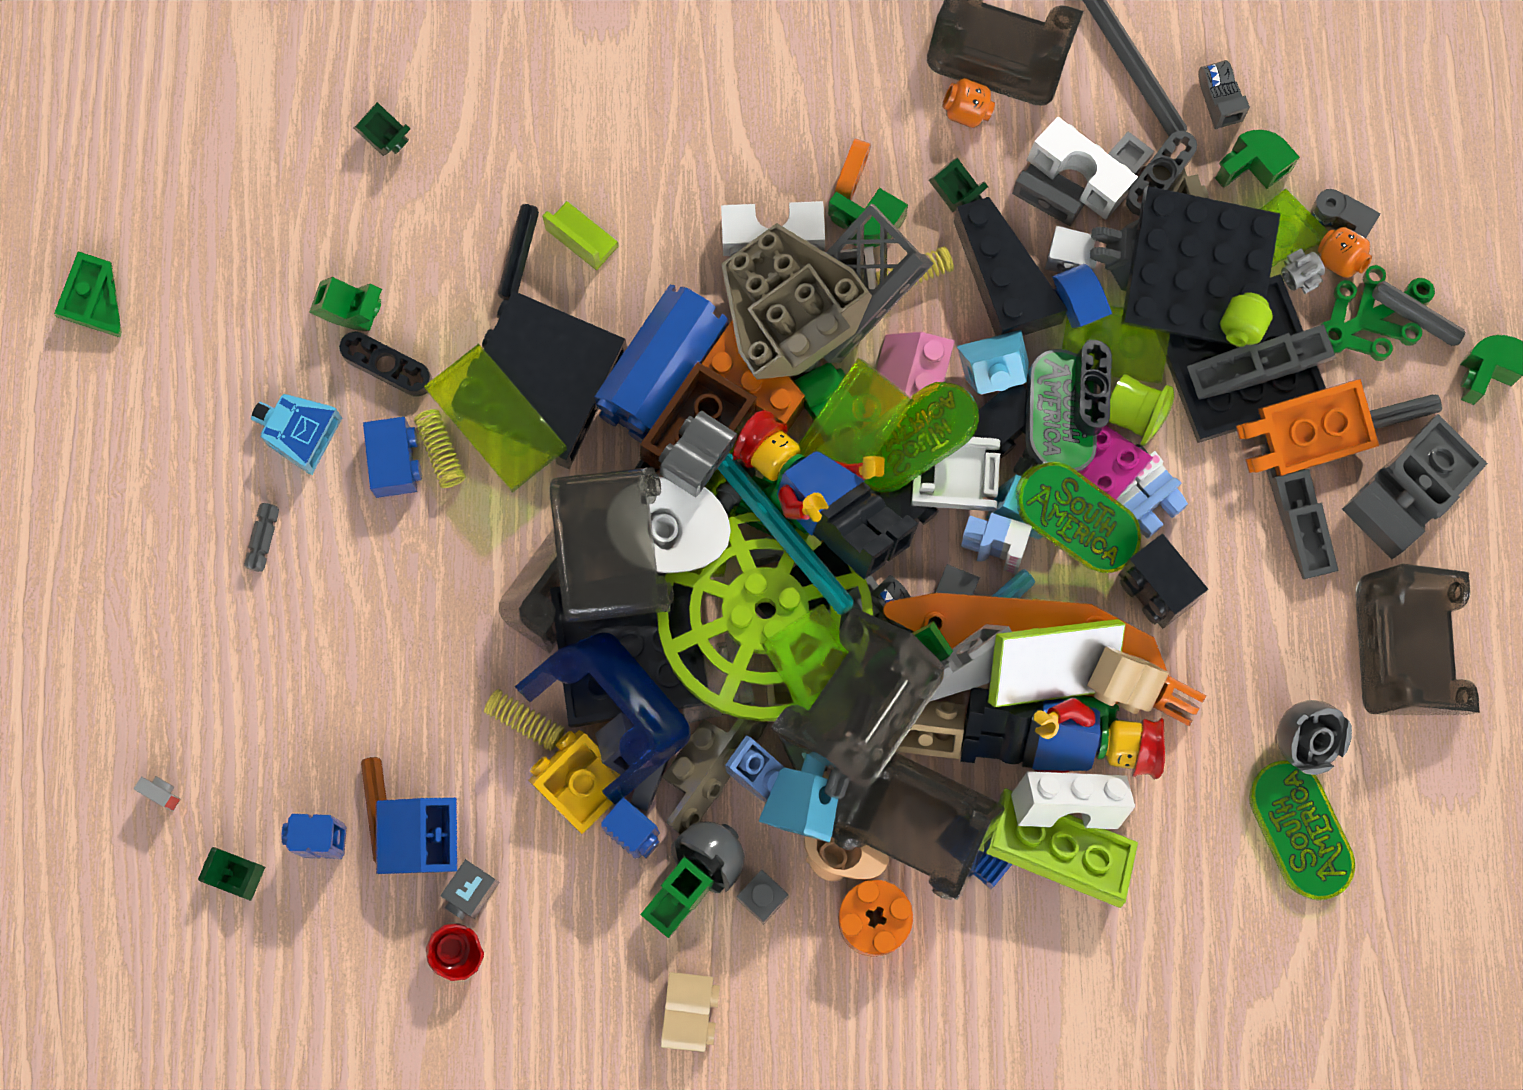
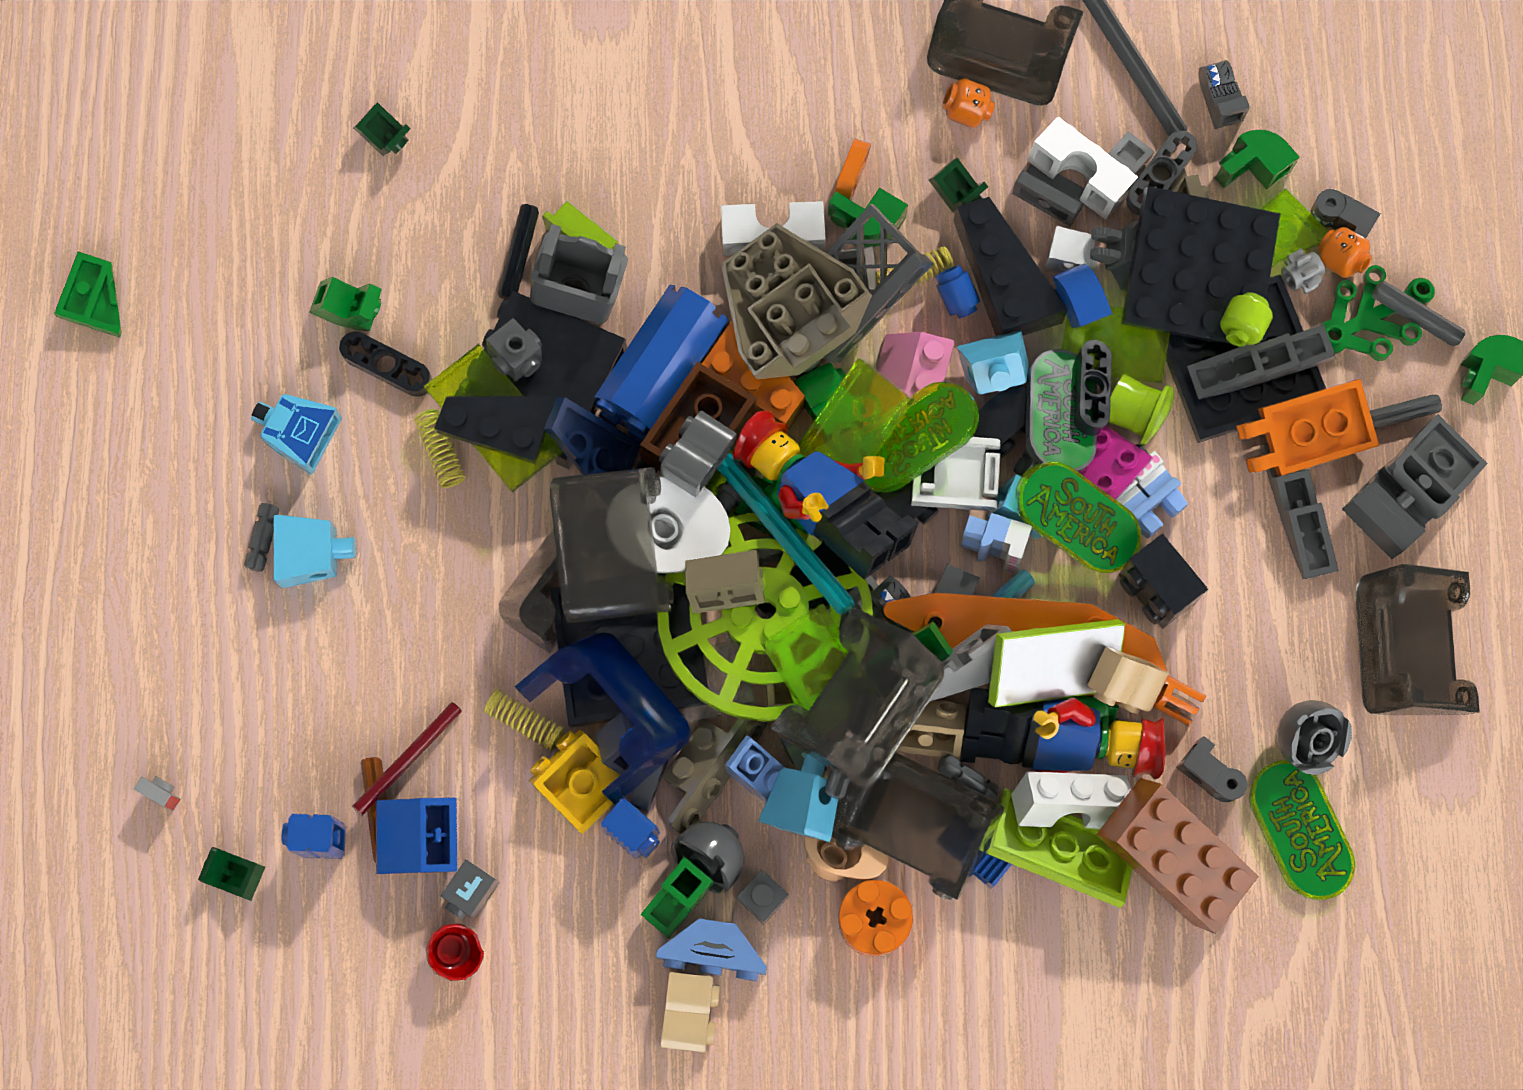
(307, 550): none -> medium azure torso
(389, 457): blue brick -> none
(406, 759): none -> dark red bar
(498, 423): none -> black wing
(514, 350): none -> dark grey brick
(577, 276): none -> dark grey piece
(589, 440): none -> dark blue wing
(713, 948): none -> medium blue slope
(724, 581): none -> dark tan hinge
(957, 291): none -> blue brick
(967, 776): none -> dark grey axle
(1177, 855): none -> brick
(1211, 774): none -> dark grey leg

